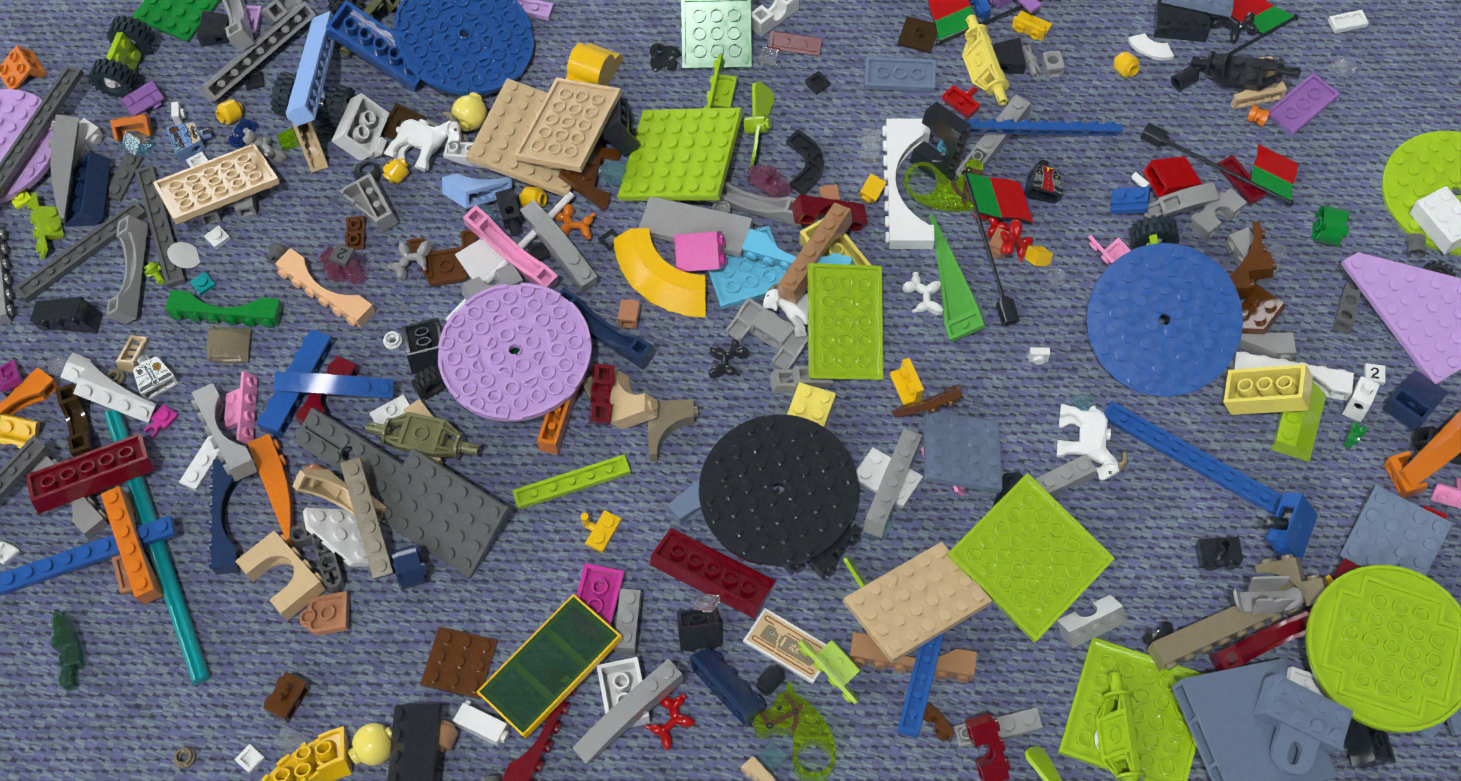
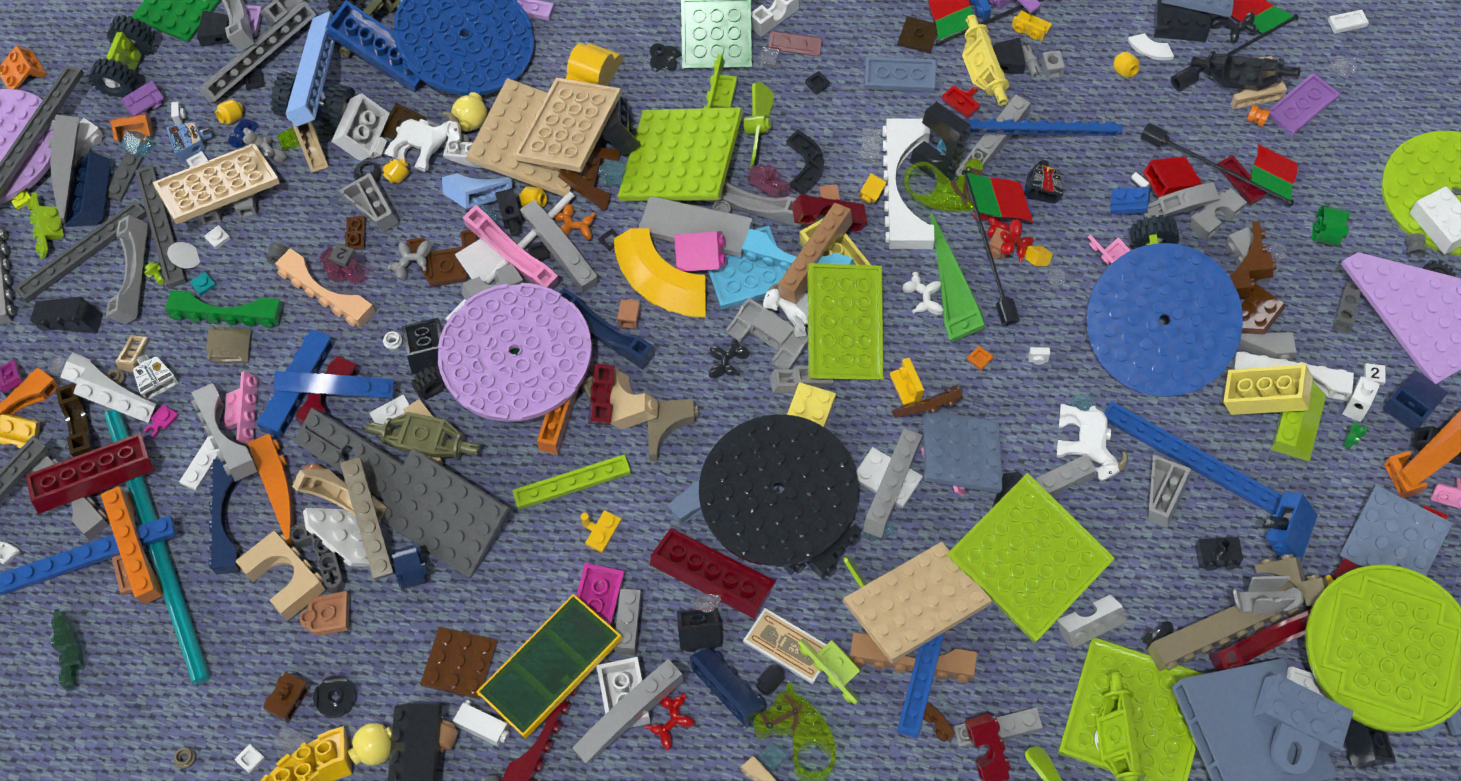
(344, 702): none -> black plate
(980, 358): none -> orange tile
(1166, 490): none -> light grey wedge

